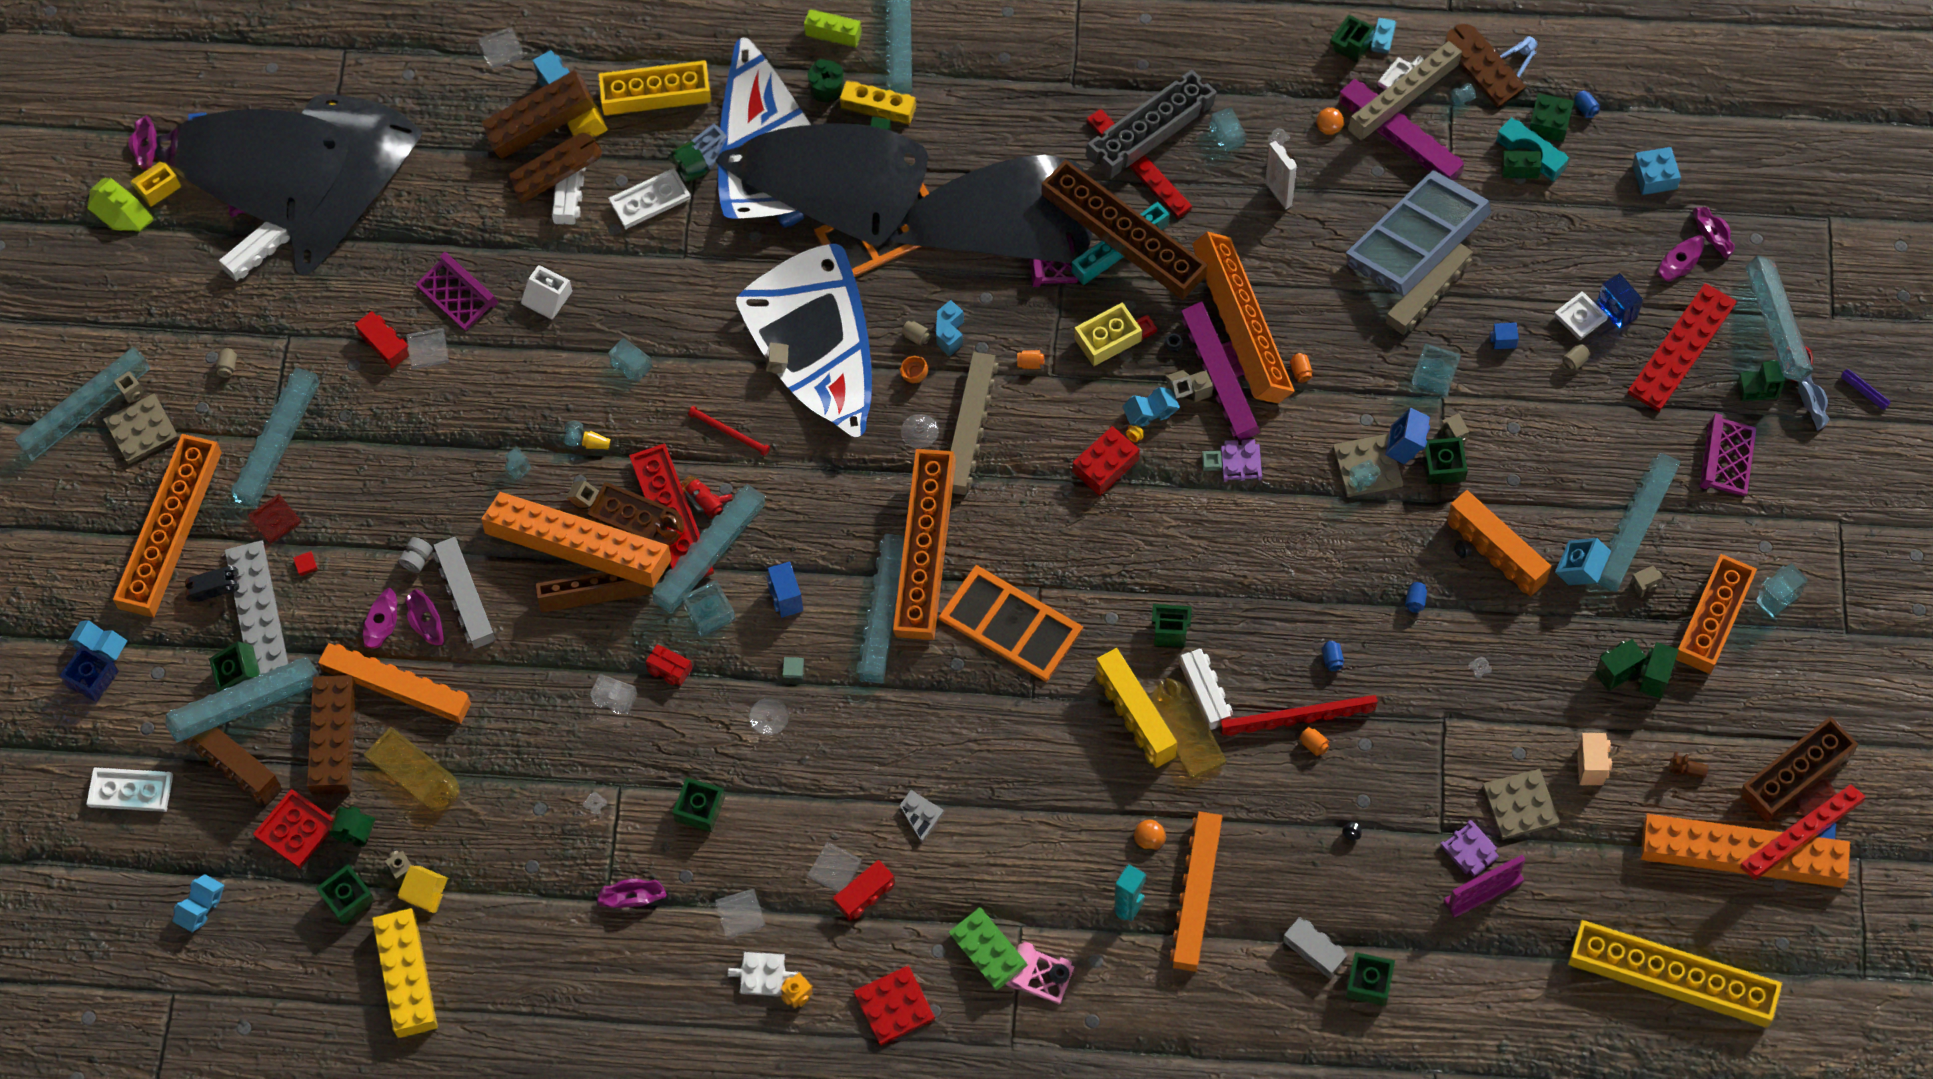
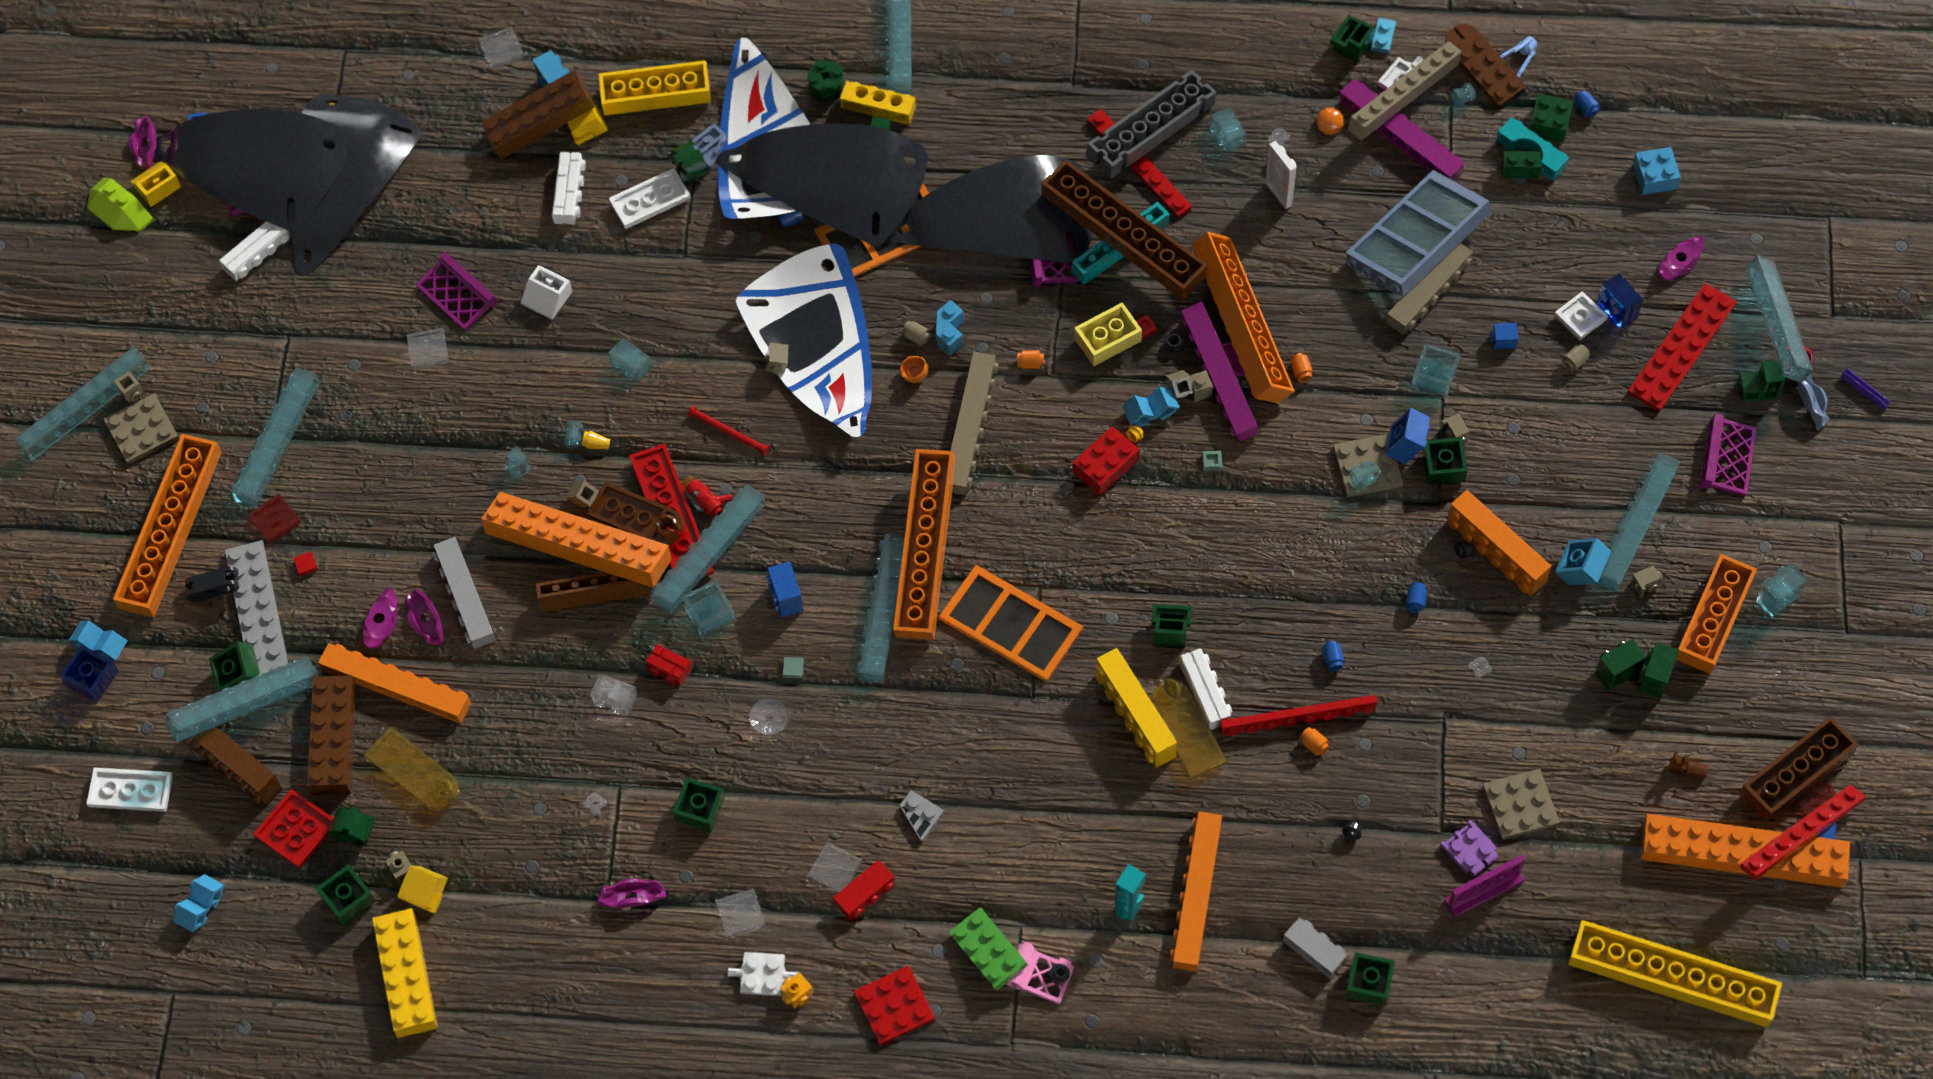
(226, 362): dark tan brick -> none
(382, 339): red brick -> none
(416, 553): light grey wheel -> none
(555, 166): reddish brown plate -> none
(832, 28): lime brick -> none
(919, 438): clear dish -> none
(1149, 835): orange hair -> none
(1241, 460): medium lavender plate -> none
(1593, 758): light nougat brick -> none
(1721, 240): magenta piece -> none

